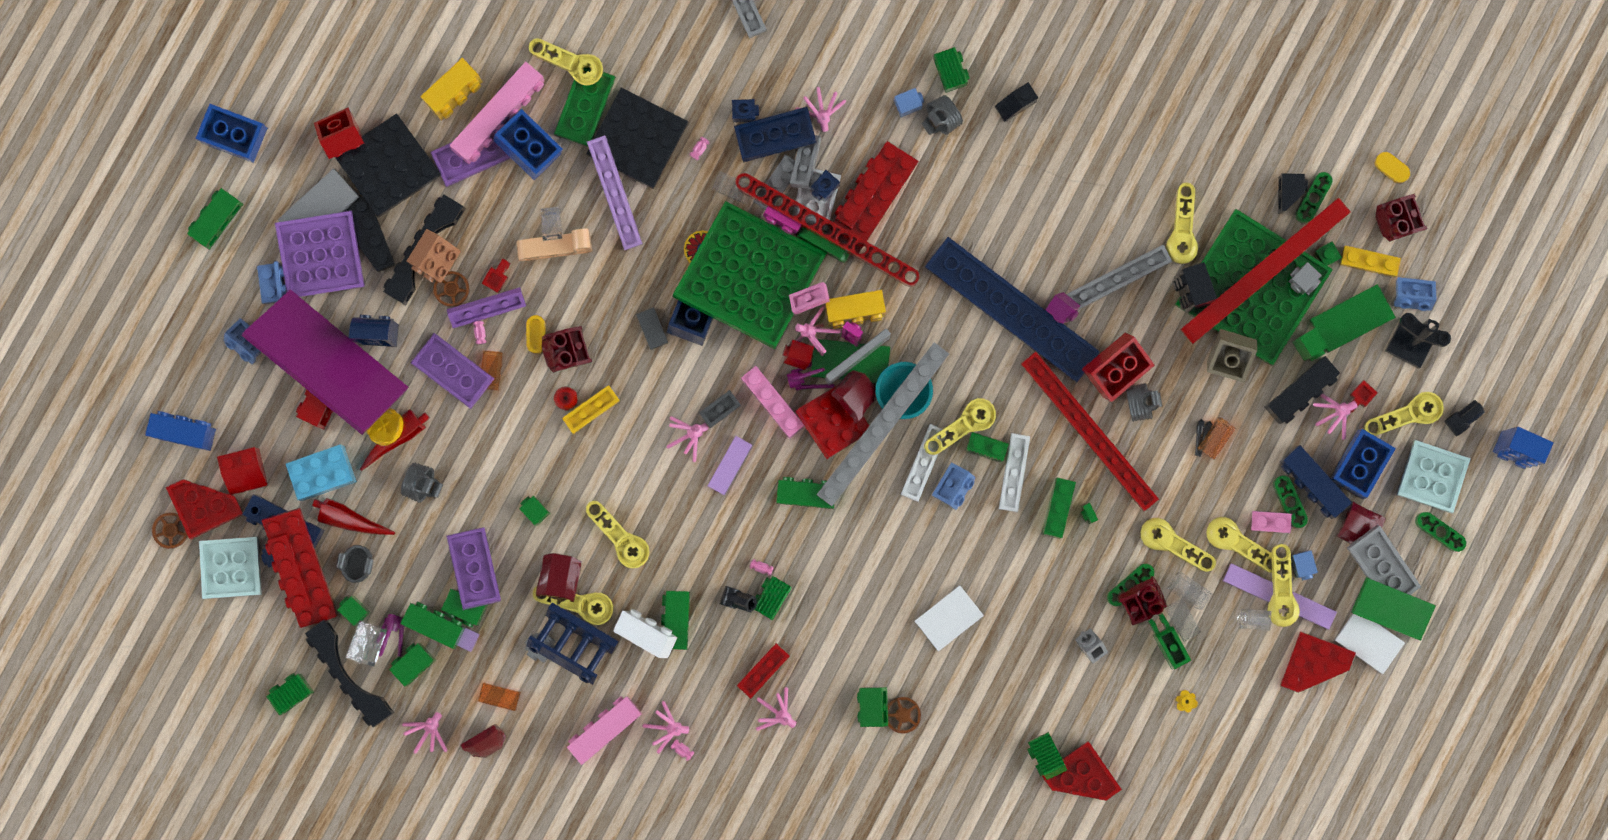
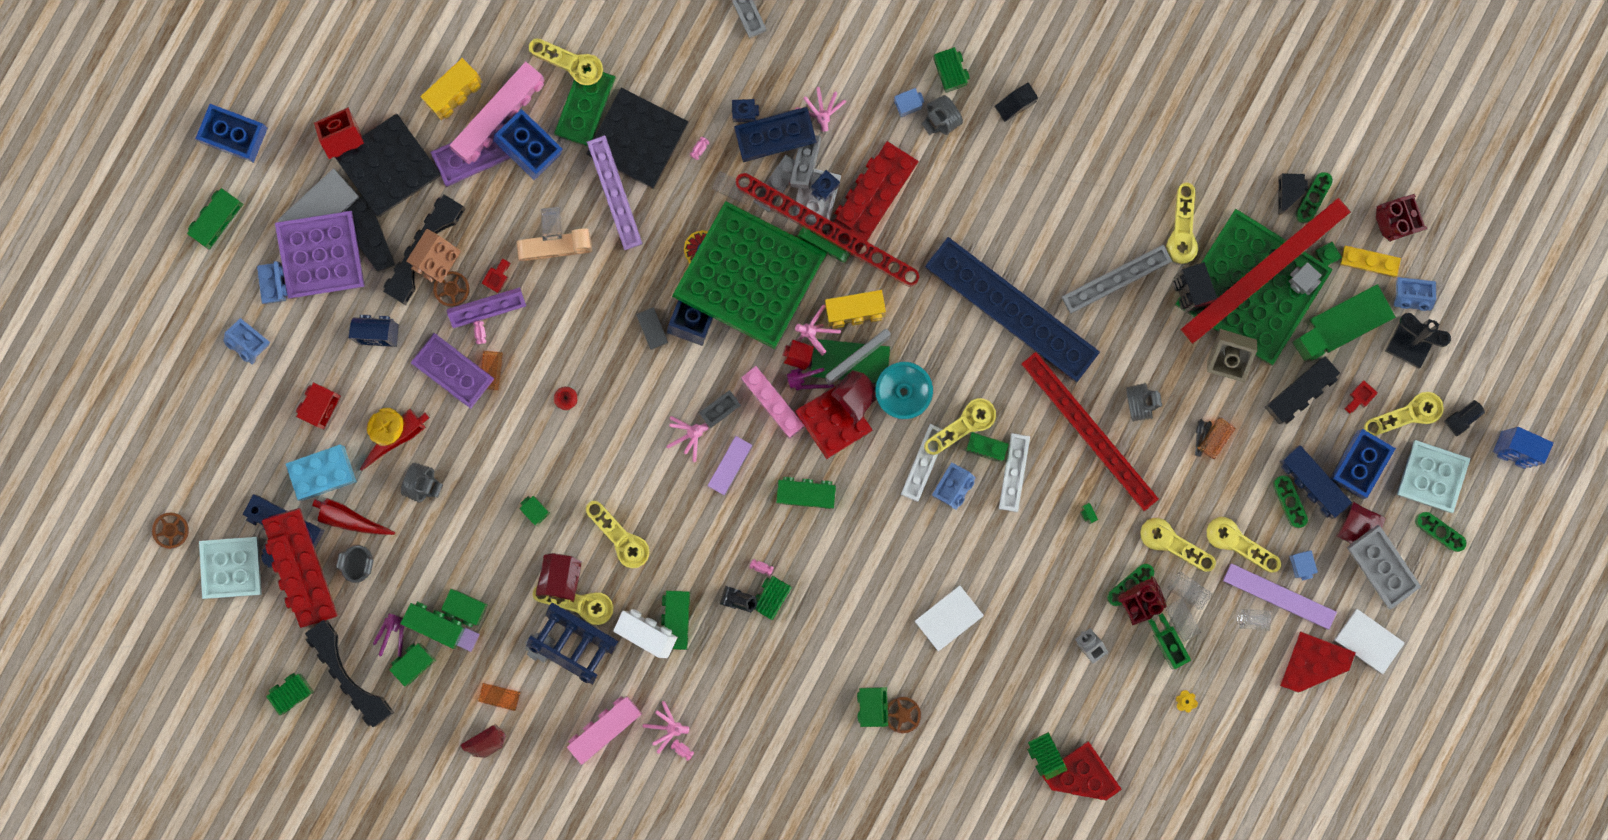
(180, 430): blue brick -> none
(202, 507): red plate -> none
(242, 470): red slope -> none
(325, 361): magenta tile -> none
(353, 610): green brick -> none
(366, 643): clear brick -> none
(429, 726): bright pink plant -> none
(473, 568): medium lavender tile -> none
(534, 331): yellow tile -> none
(565, 349): dark red slope -> none
(591, 409): yellow plate -> none
(763, 670): red plate -> none
(775, 217): dark pink plate -> none
(782, 716): bright pink plant -> none
(809, 298): bright pink plate -> none
(852, 333): dark pink plate -> none
(883, 424): light grey plate -> none
(1058, 508): green brick -> none
(1063, 308): magenta brick -> none
(1118, 367): red brick -> none
(1271, 521): bright pink plate -> none
(1282, 591): light yellow beam -> none
(1342, 411): bright pink plant -> none
(1392, 167): yellow tile -> none
(1393, 609): green tile -> none

